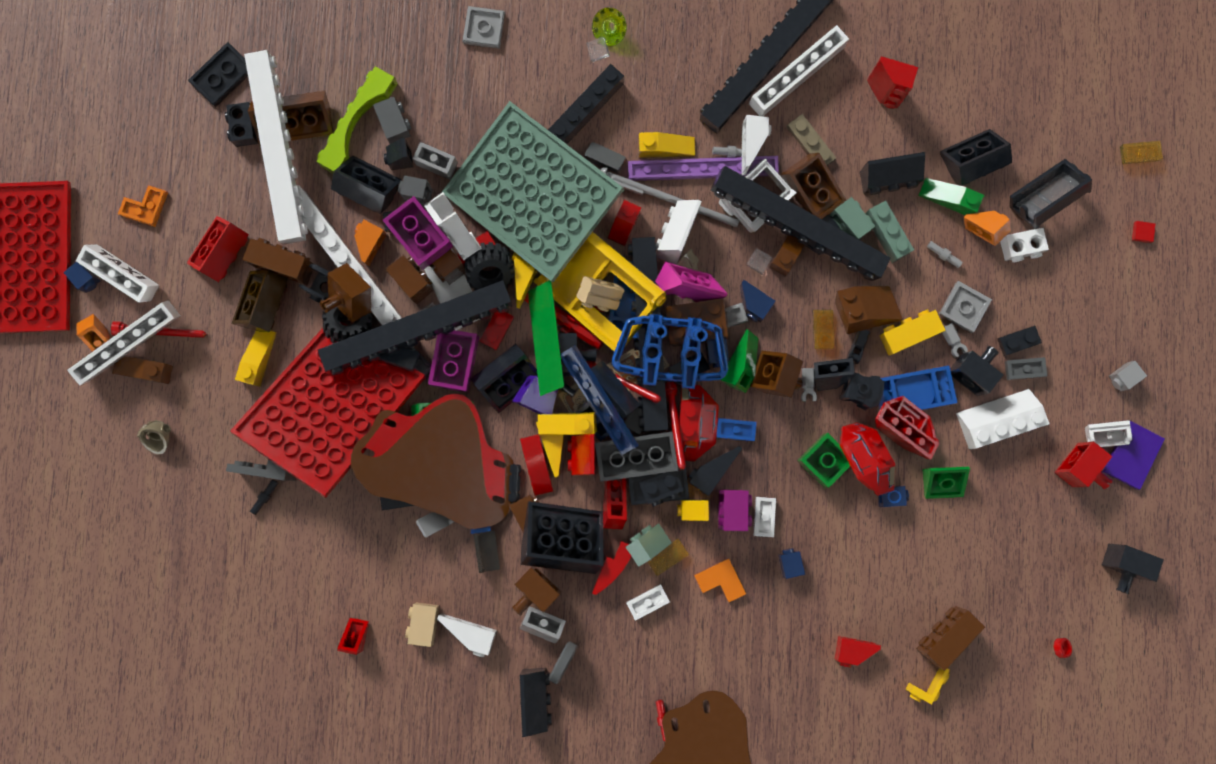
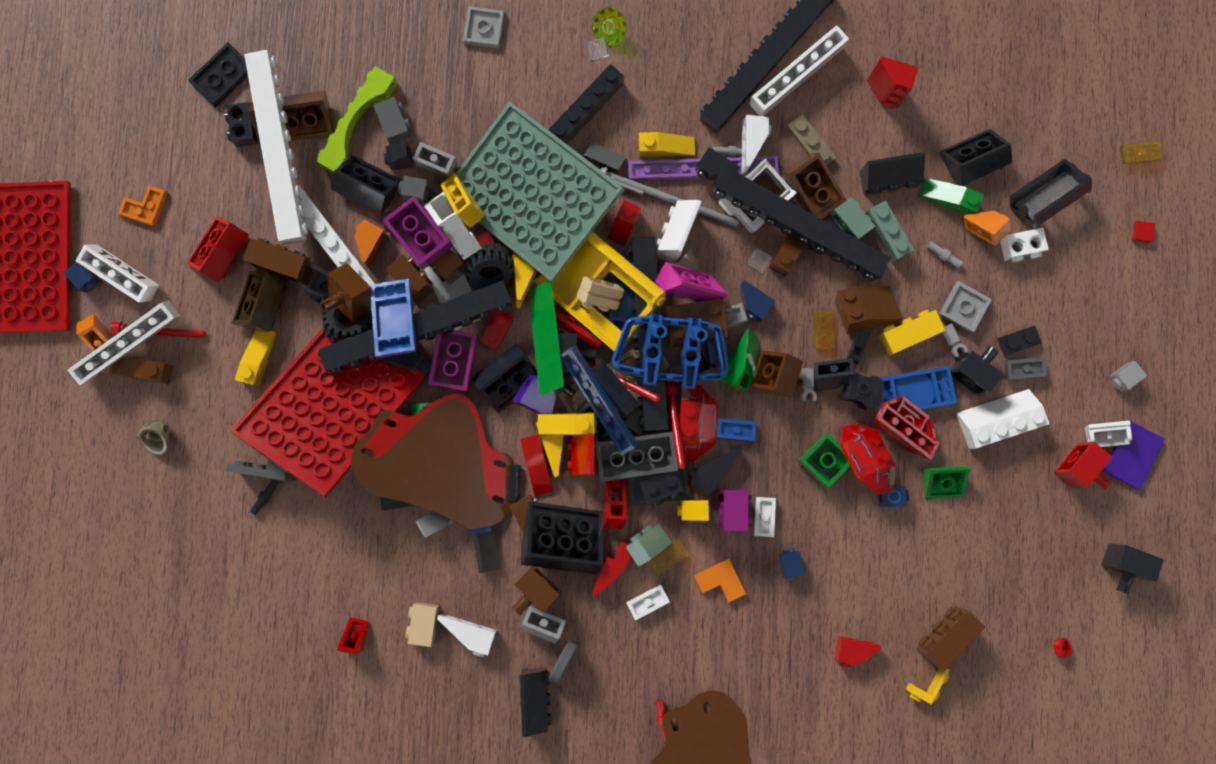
(393, 318): none -> slope
(462, 201): none -> yellow slope
(712, 163): none -> black slope

